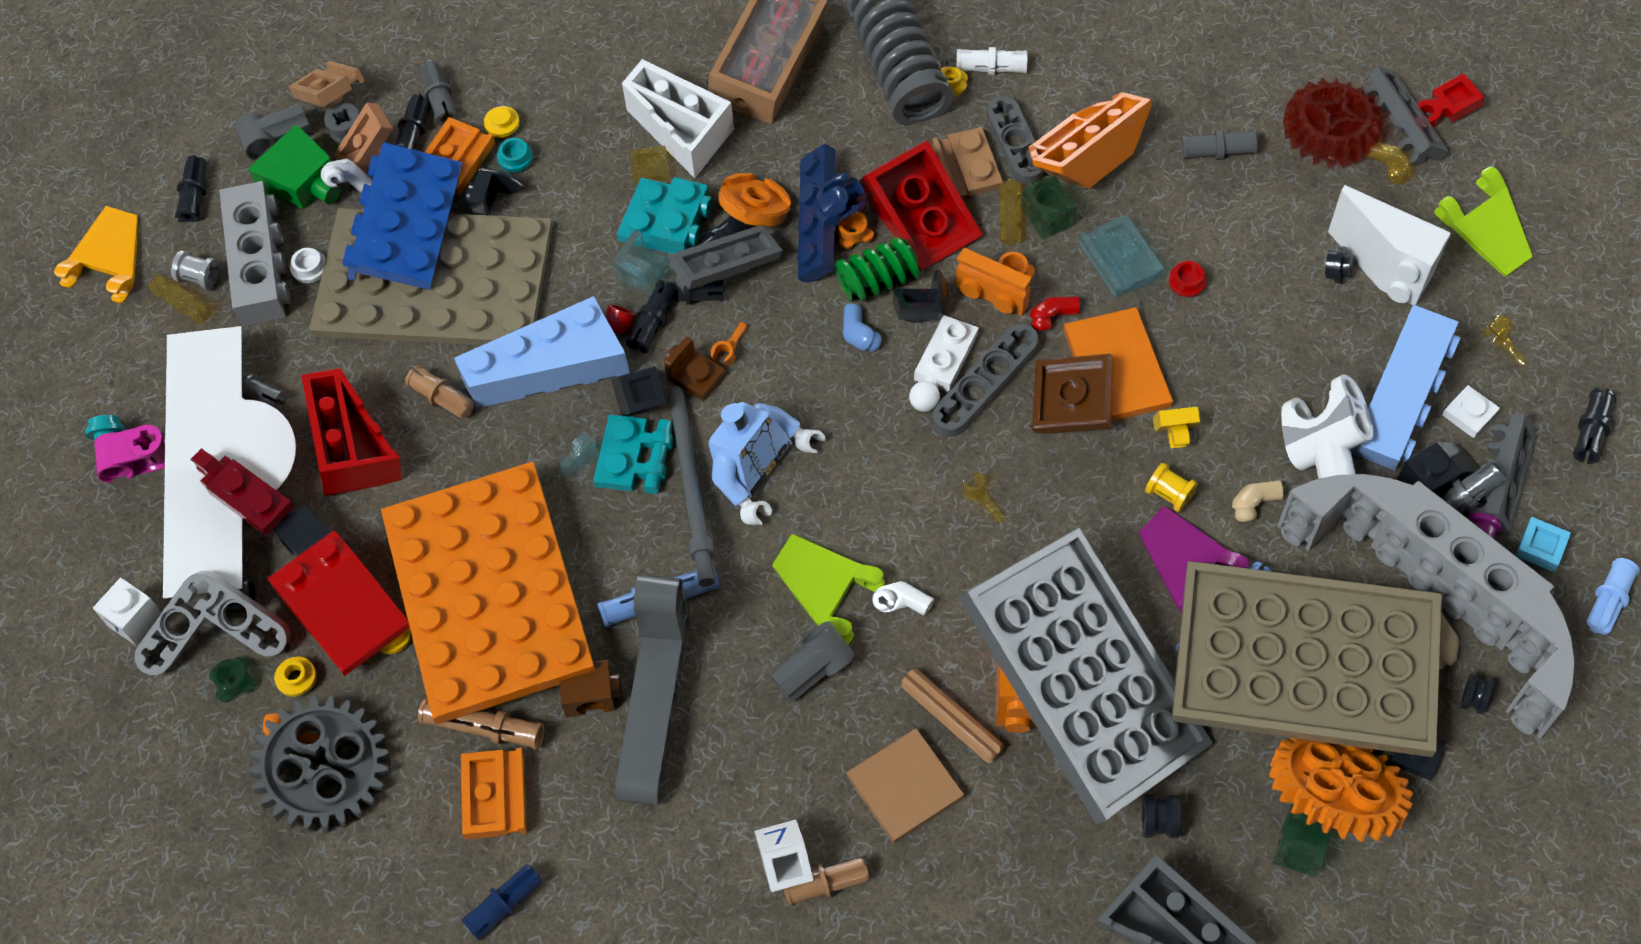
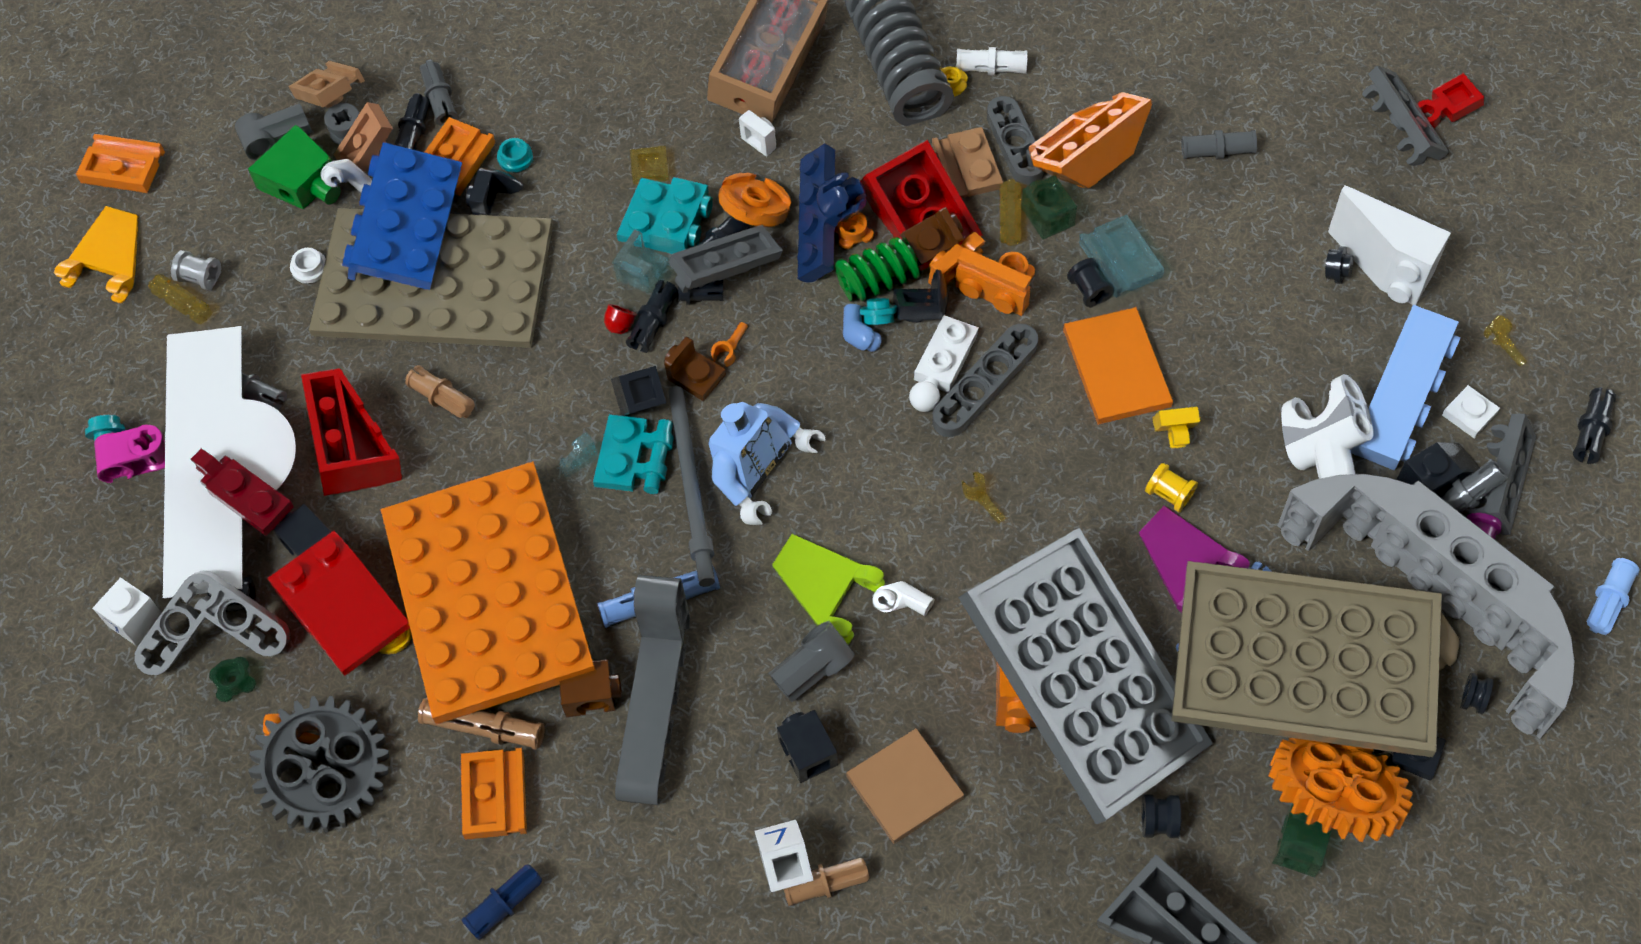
(120, 163): none -> orange plate
(191, 190): black axle -> none
(253, 253): light grey brick -> none
(297, 686): yellow plate -> none
(501, 121): yellow plate -> none
(544, 356): light blue wedge -> none
(678, 114): white wedge -> none
(758, 132): none -> white plate
(807, 744): none -> black brick
(878, 311): none -> teal plate
(934, 235): none -> reddish brown bracket
(948, 262): none -> orange plate
(952, 716): medium nougat axle -> none
(1052, 307): red arm -> none
(1073, 394): reddish brown plate -> none
(1090, 282): none -> black bush
(1187, 279): red plate -> none
(1252, 495): tan arm -> none
(1348, 137): clear red gear -> none
(1395, 160): clear yellow arm -> none
(1492, 226): lime flag -> none
(1542, 544): medium azure plate -> none

